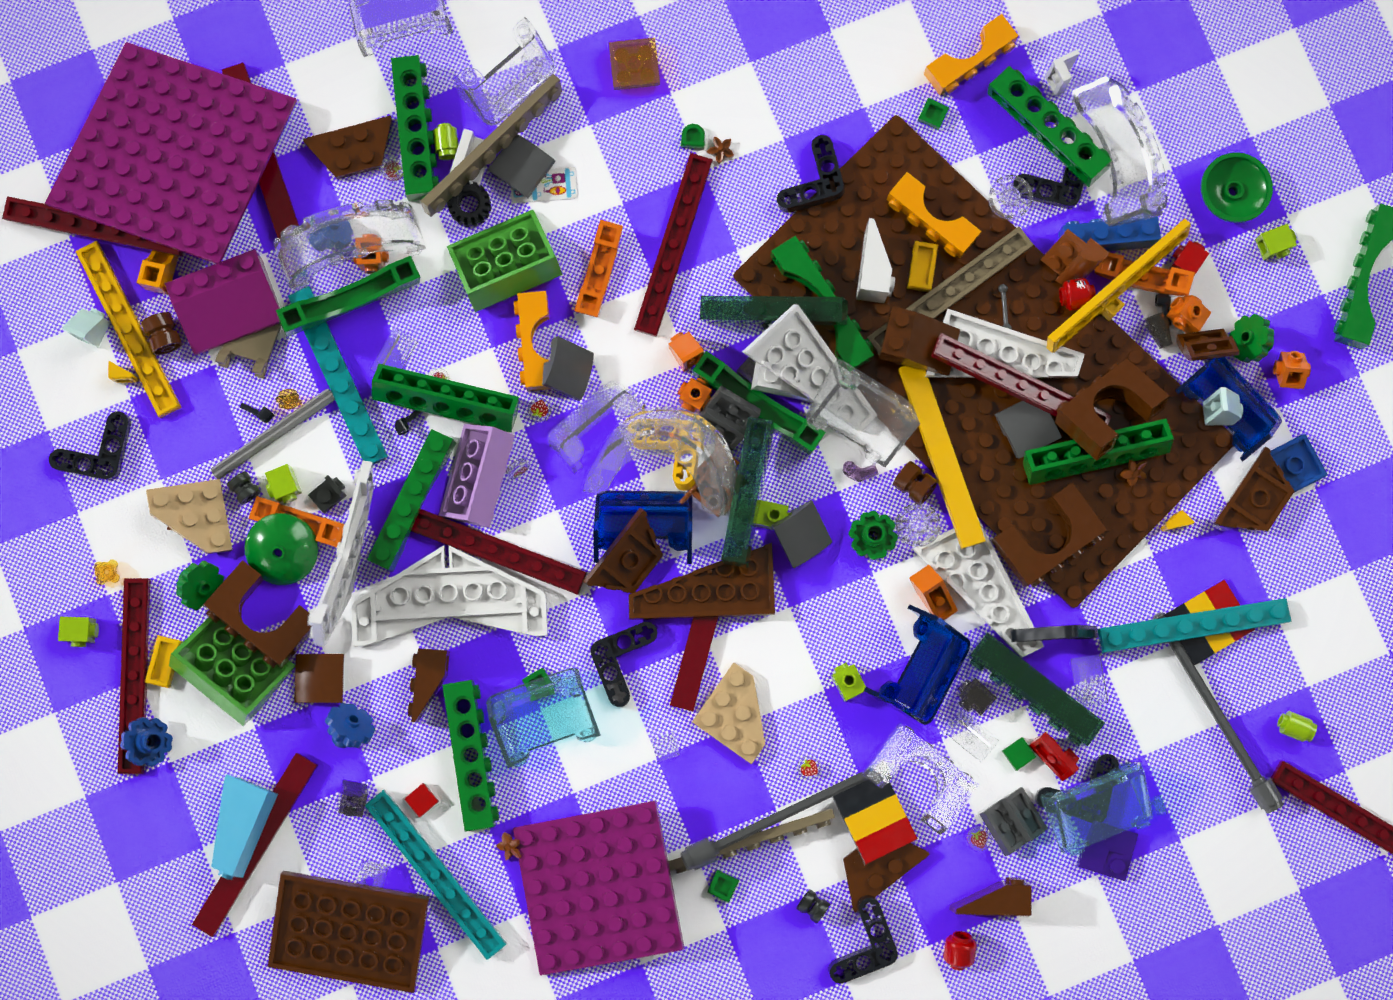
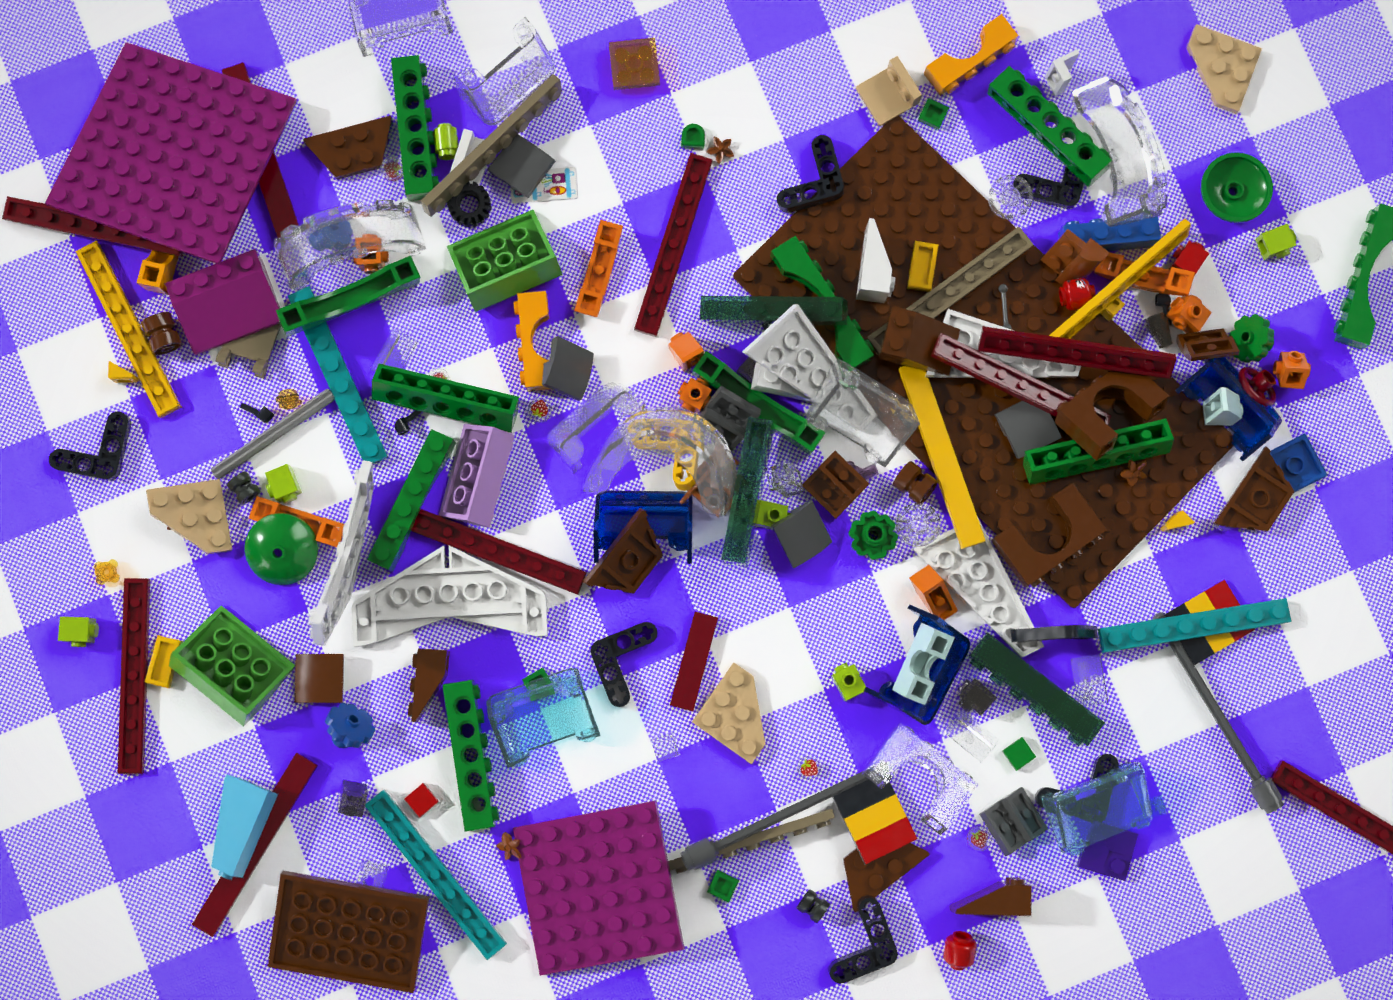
(88, 326): light aqua slope -> none
(135, 741): blue plant -> none
(198, 583): green plant -> none
(227, 607): reddish brown arch -> none
(328, 494): pearl dark grey bracket -> none
(517, 468): clear tile -> none
(711, 592): reddish brown wing -> none
(784, 479): none -> clear brick
(835, 484): none -> reddish brown slope
(889, 92): none -> tan bracket
(914, 678): none -> light aqua arch
(954, 235): light orange arch -> none
(1060, 762): red hinge -> none
(1076, 352): none -> dark red tile
(1223, 65): none -> tan plate
(1261, 382): none -> dark red piece
(1297, 726): lime brick -> none

